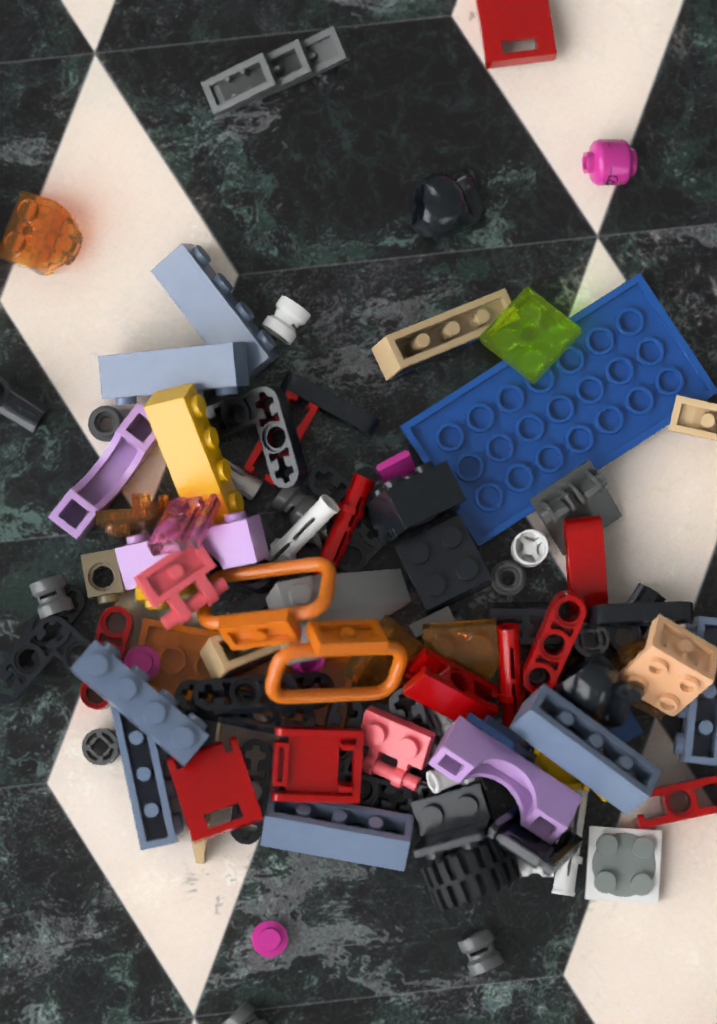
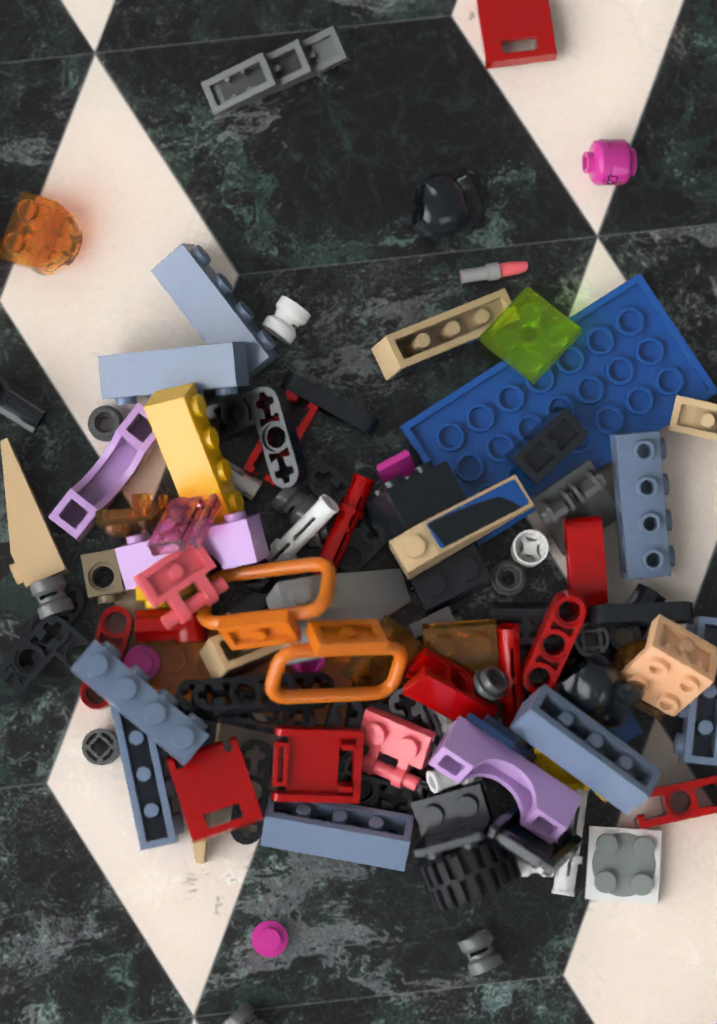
(29, 535): none -> tan slope
(151, 629): none -> red piece
(459, 526): none -> slope
(490, 682): none -> dark grey plate
(492, 271): none -> light grey piece
(547, 444): none -> black hinge
(640, 504): none -> sand blue brick

